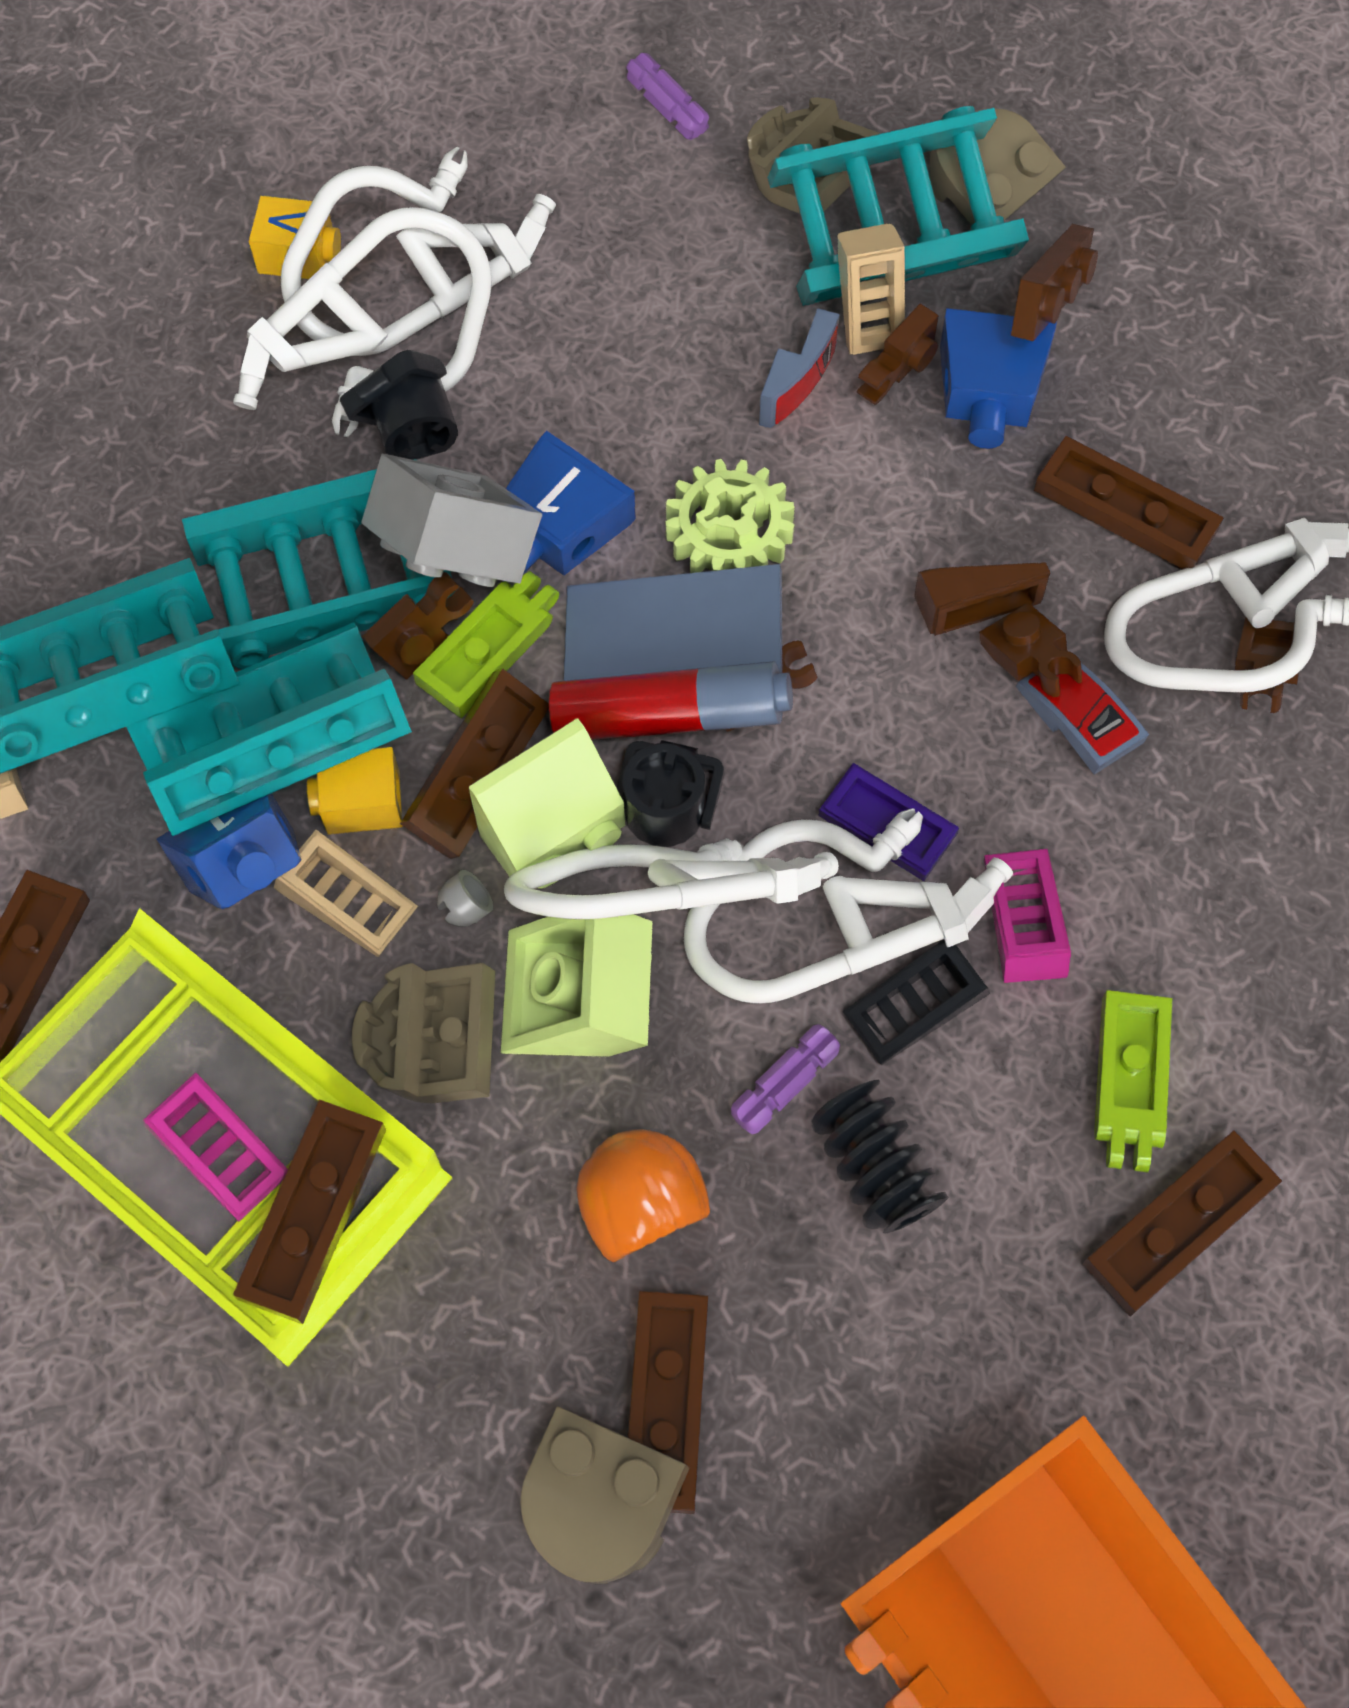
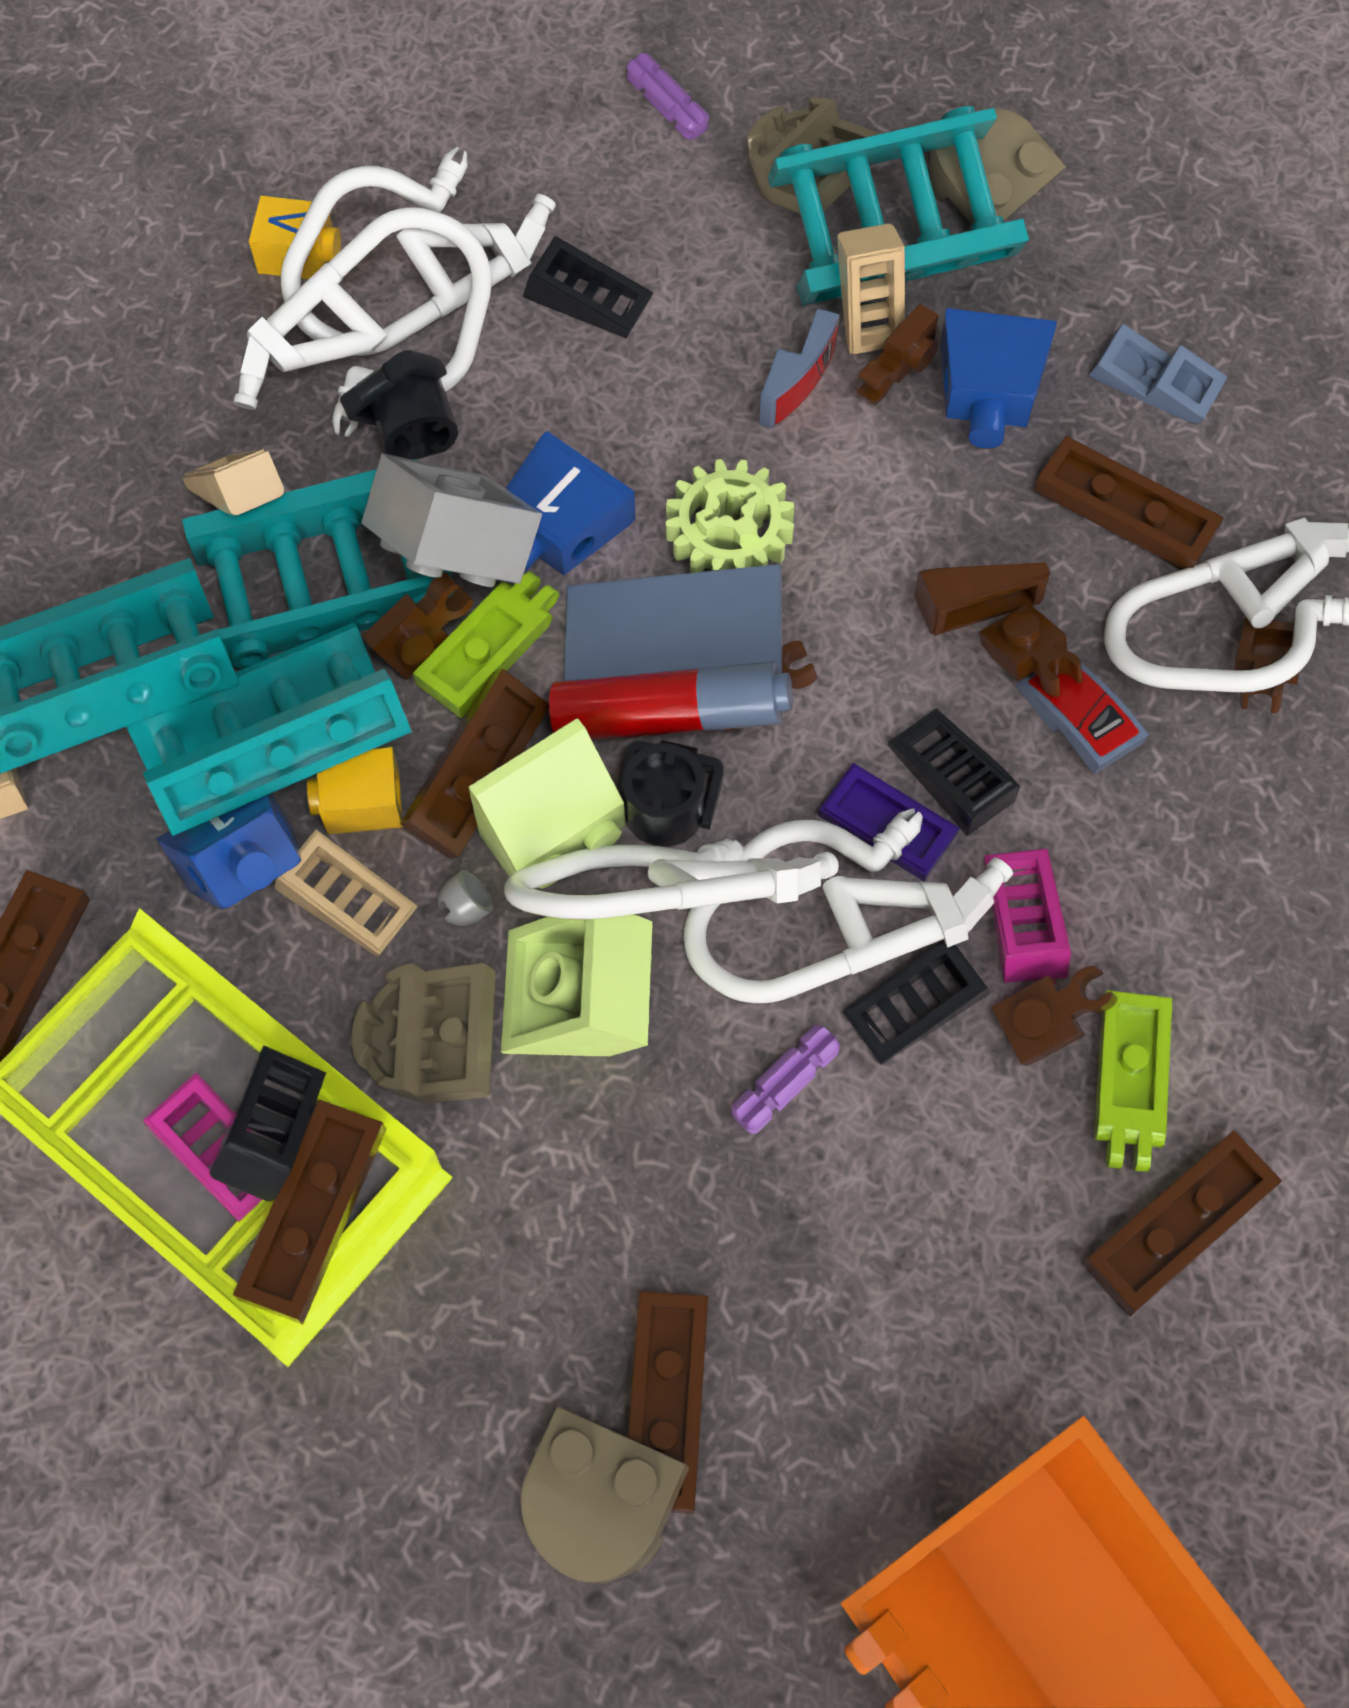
(237, 481): none -> tan slope
(250, 1160): none -> black slope
(561, 296): none -> black slope
(639, 1191): orange piece -> none
(875, 1159): black piece -> none
(966, 813): none -> black slope
(1044, 1017): none -> reddish brown plate
(1054, 281): reddish brown plate -> none
(1173, 382): none -> sand blue slope

